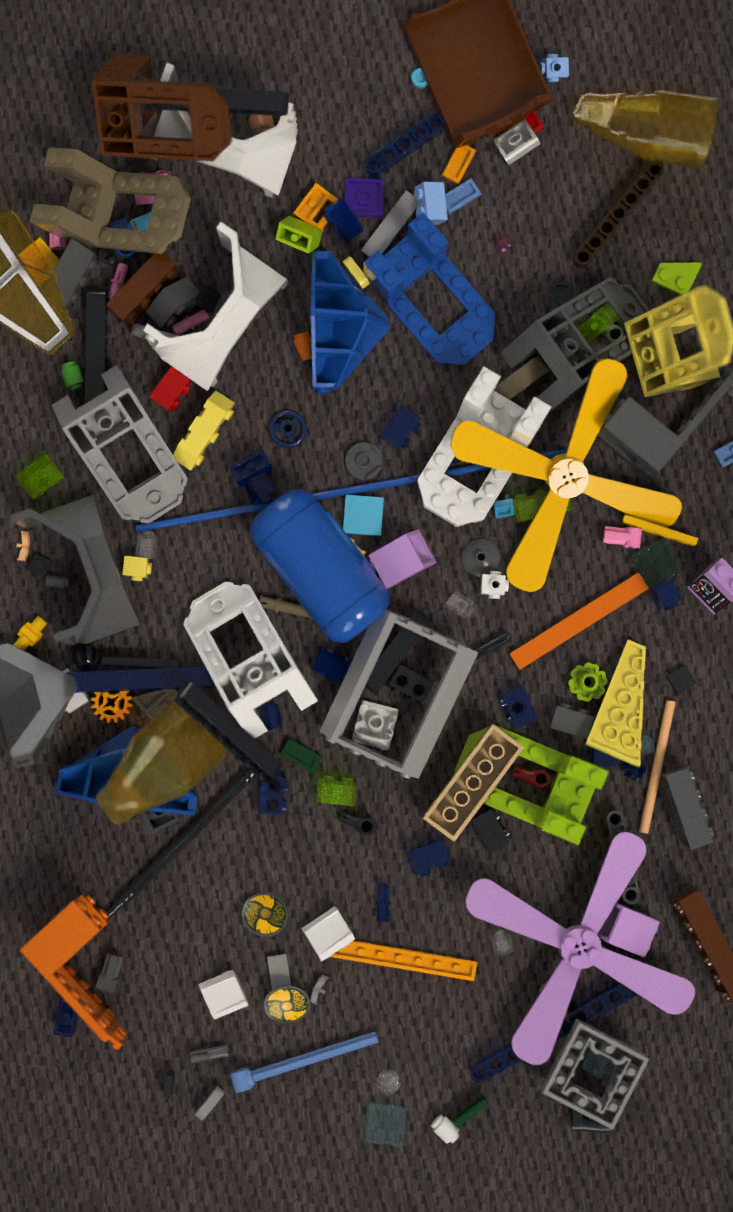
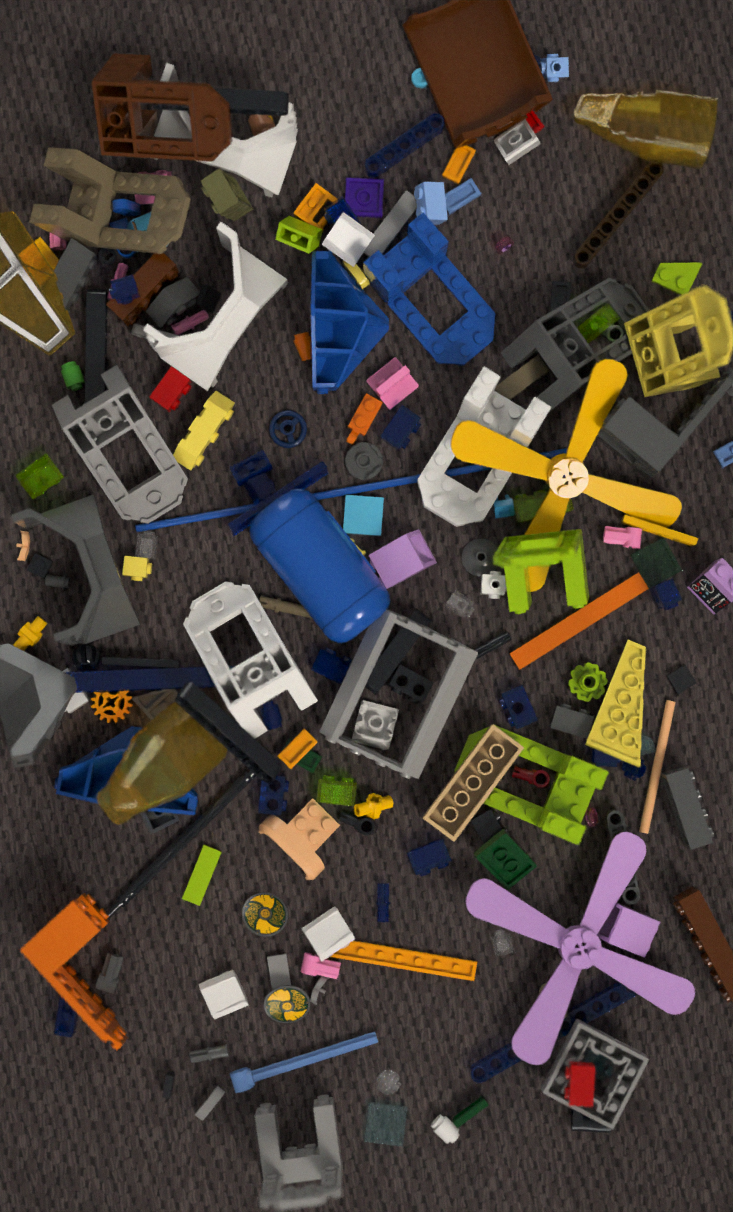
(124, 290): none -> clear blue brick
(126, 207): none -> blue beam
(202, 875): none -> lime tile
(226, 195): none -> olive brick
(297, 748): none -> light orange tile
(299, 1164): none -> light grey bracket
(301, 482): none -> clear blue tile
(302, 836): none -> light nougat piece
(313, 966): none -> bright pink piece
(348, 239): none -> white slope
(363, 417): none -> orange plate
(373, 806): none -> yellow axle
(392, 383): none -> bright pink bracket
(505, 859): none -> dark green plate
(543, 549): none -> lime bracket
(580, 1084): none -> red brick
(591, 817): none -> clear pink tile

